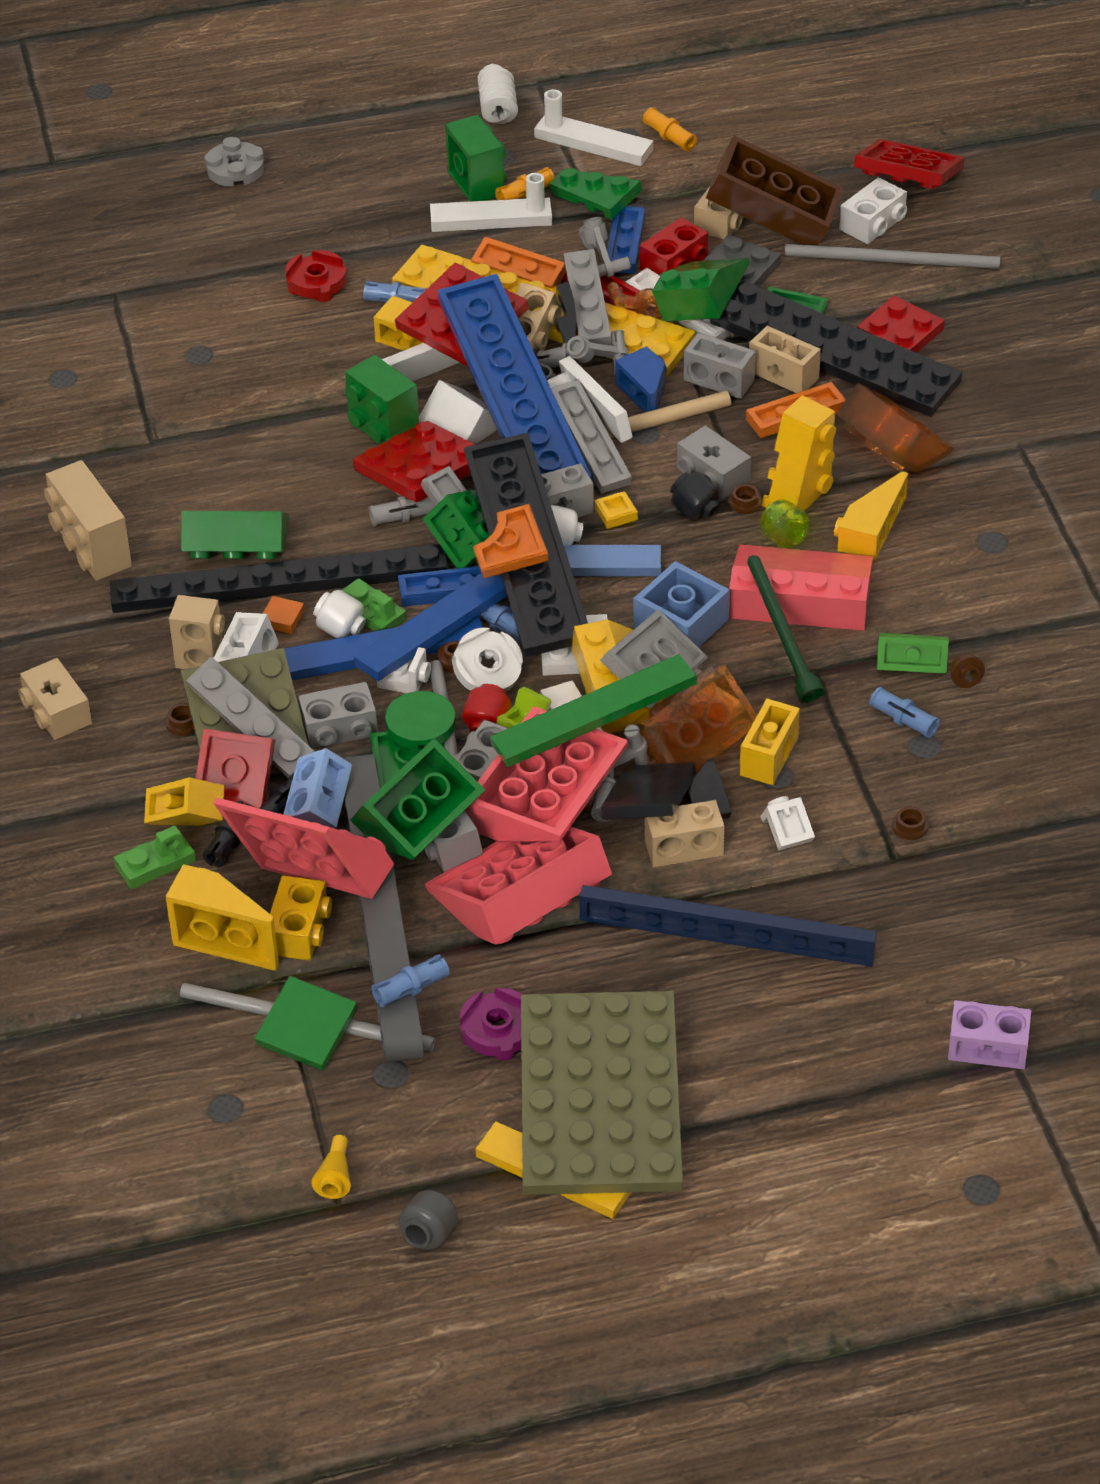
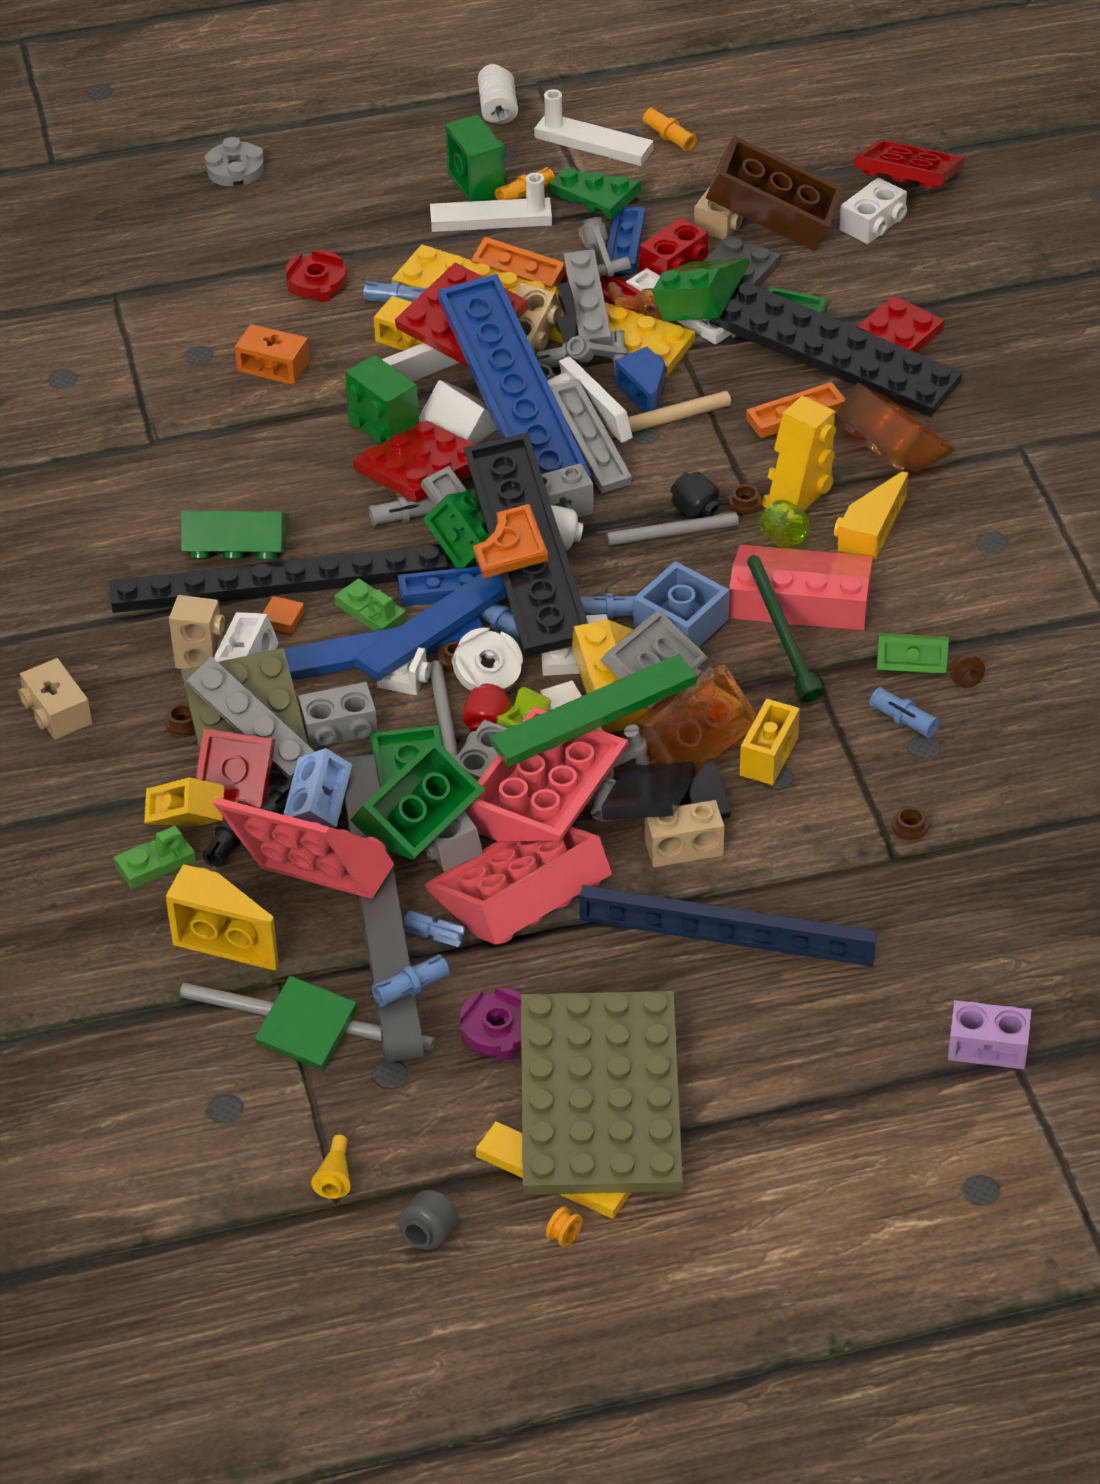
(87, 520): tan brick -> none
(272, 354): none -> orange brick
(299, 916): yellow brick -> none
(339, 614): white head -> none
(419, 718): green tile -> none
(425, 926): none -> medium blue piece
(564, 1226): none -> light orange bush
(610, 605): none -> medium blue pin
(614, 560): medium blue tile -> none
(616, 510): yellow tile -> none
(672, 528): none -> light grey bar
(715, 459): light grey brick -> none
(719, 365): light grey brick -> none
(785, 360): tan brick -> none
(788, 822): white bracket -> none
(893, 256): light grey piece -> none

